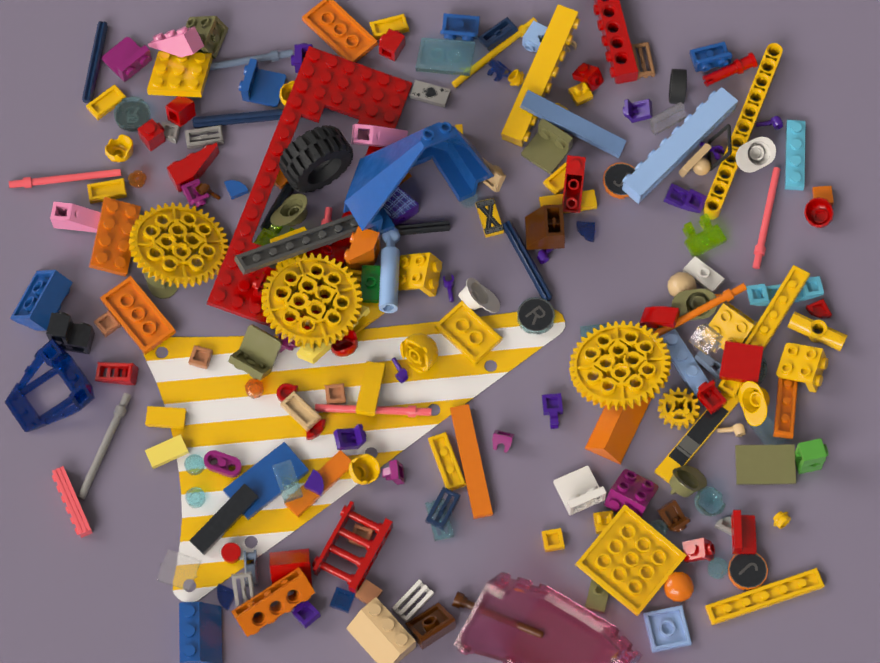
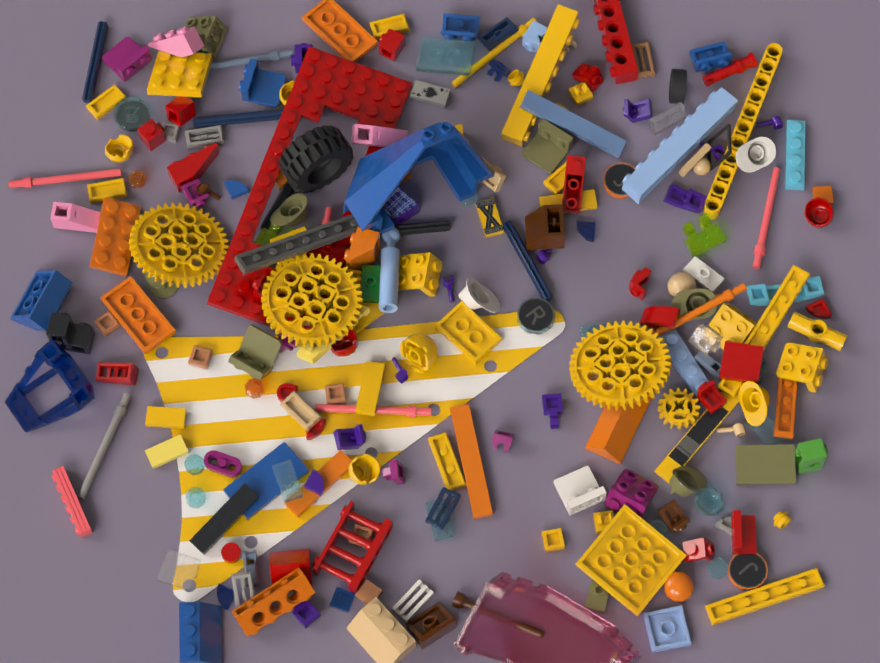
(639, 279): none -> red bracket

